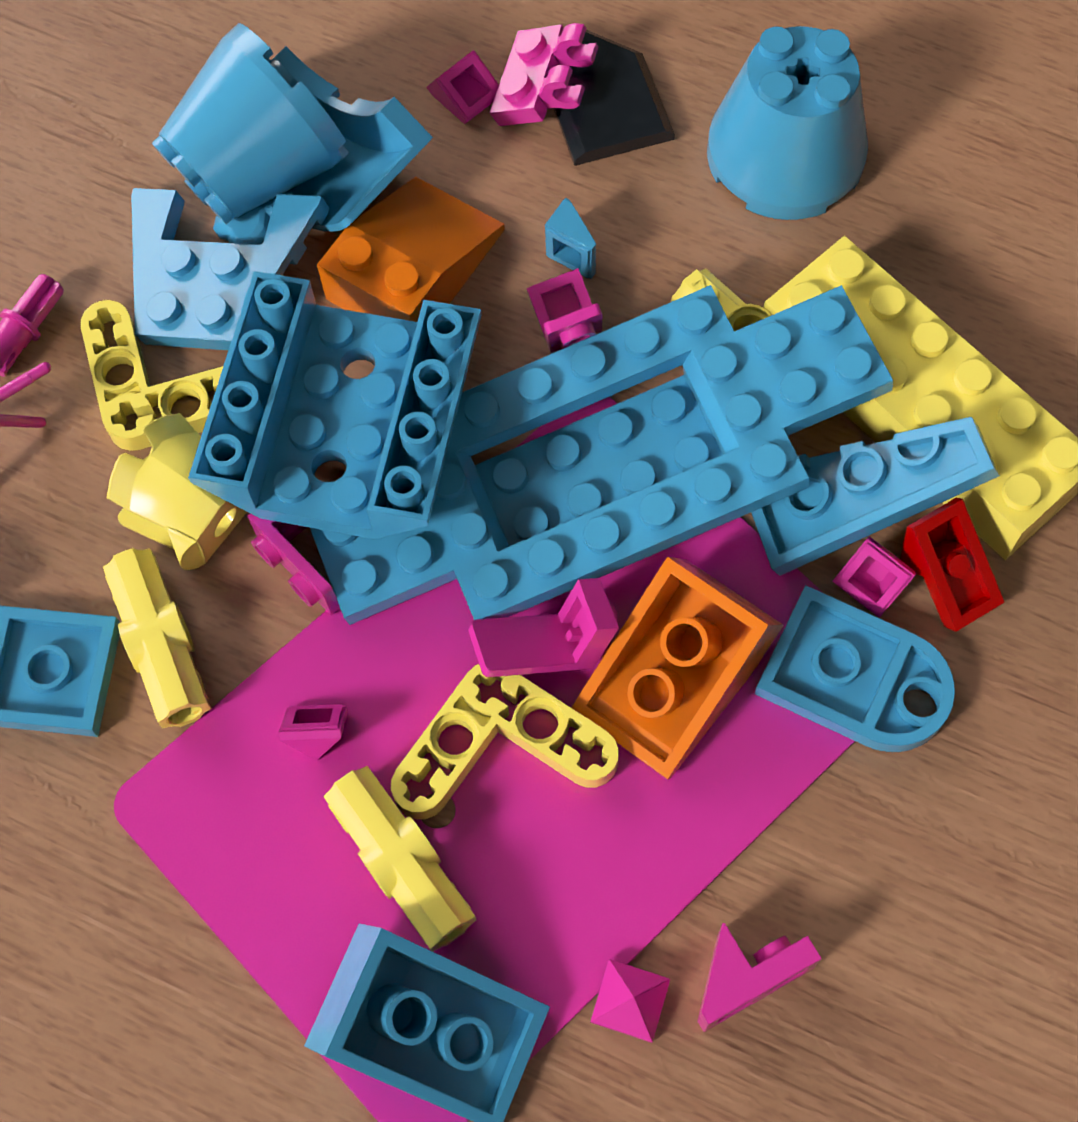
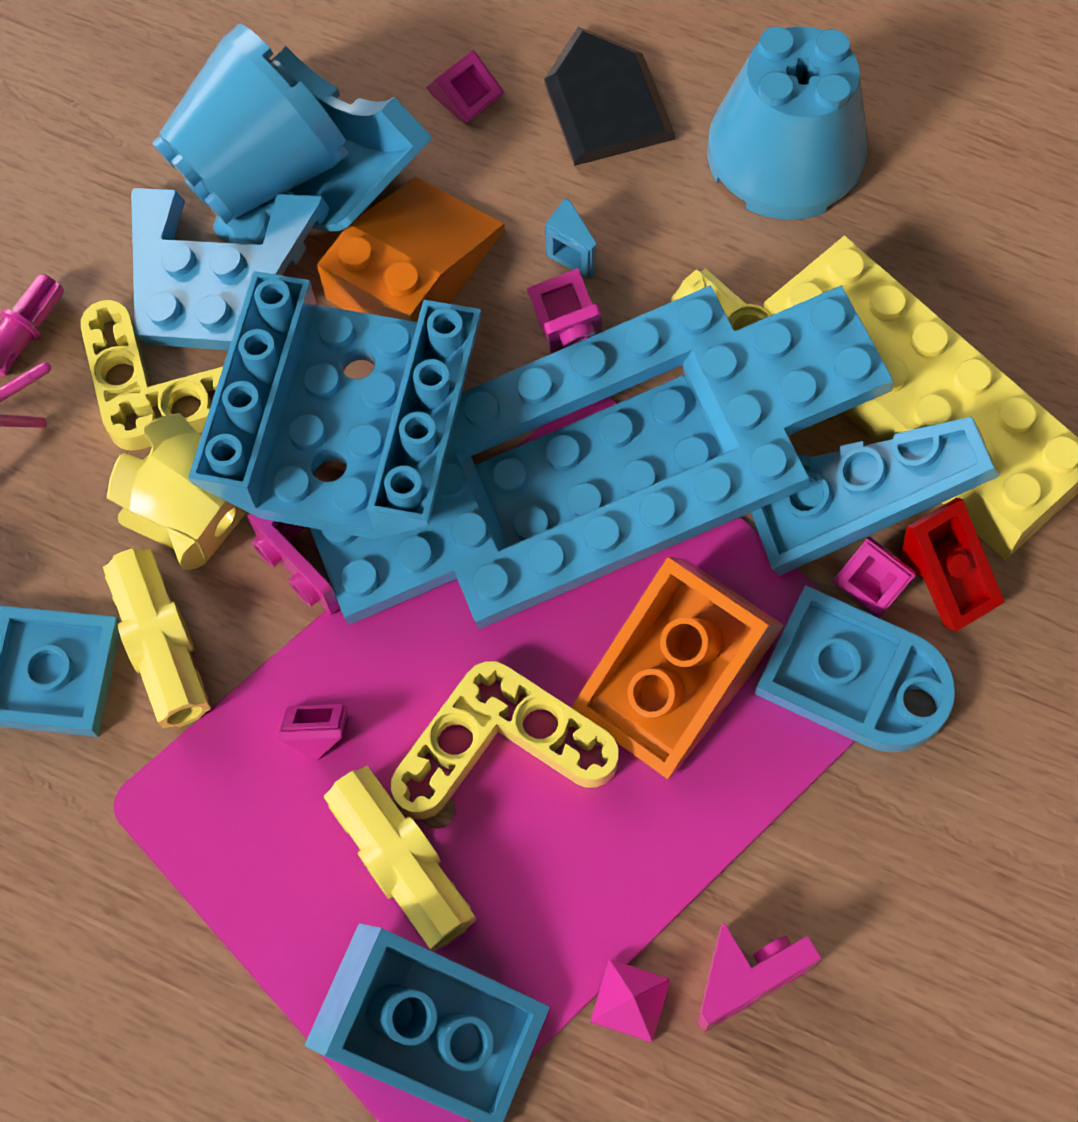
(540, 73): dark pink plate -> none
(548, 642): dark pink bracket -> none

